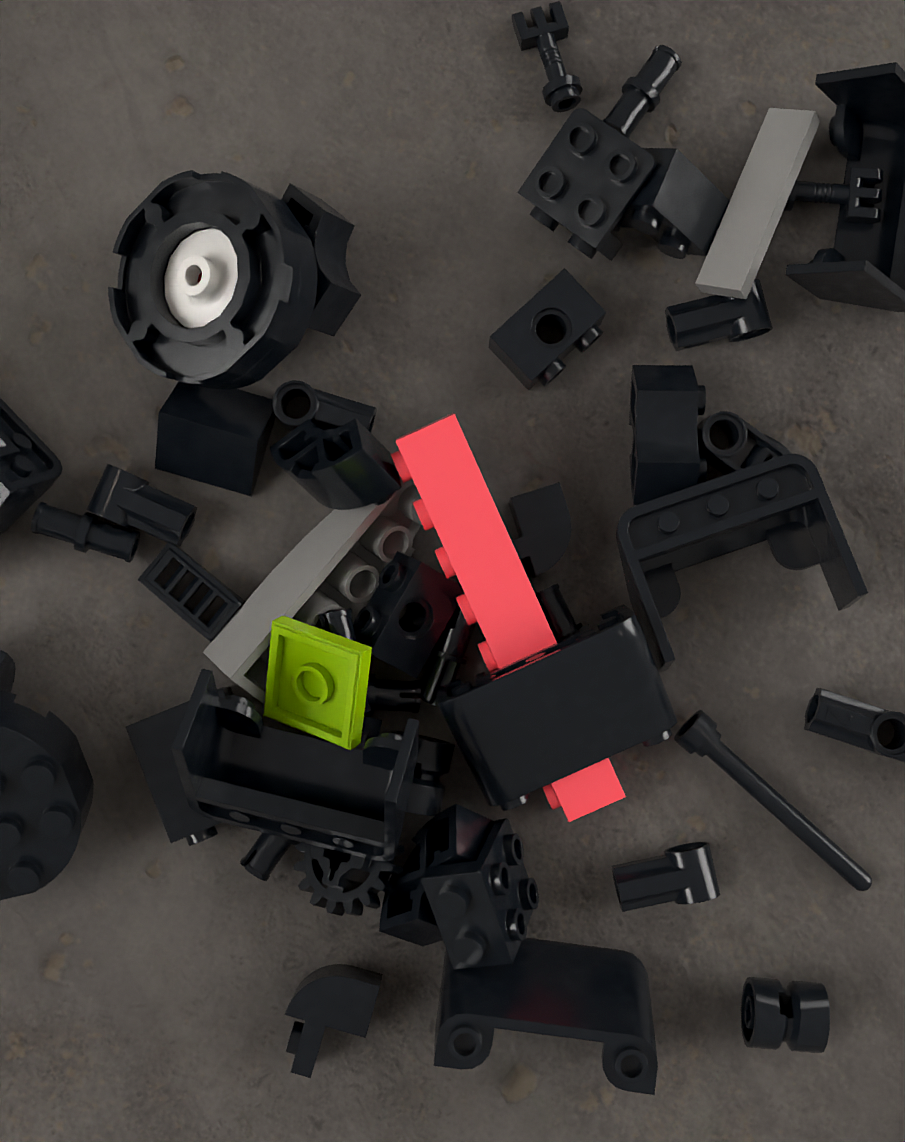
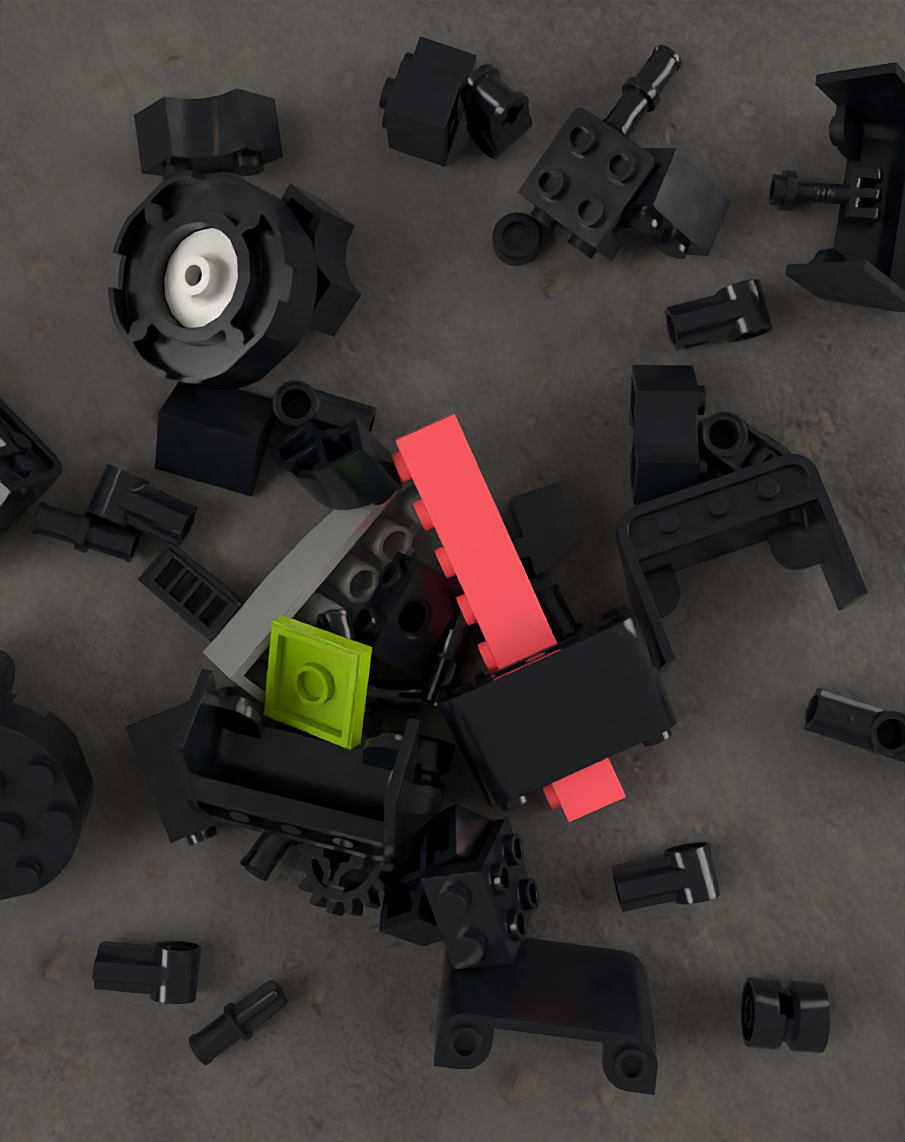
(164, 970): none -> black piece
(209, 134): none -> black brick
(238, 1021): none -> black axle
(332, 998): black brick -> none
(425, 100): none -> black brick
(494, 111): none -> black piece
(516, 239): none -> black tile
(557, 303): black brick -> none
(562, 90): black hinge -> none
(700, 736): black piece -> none
(757, 202): light grey tile -> none

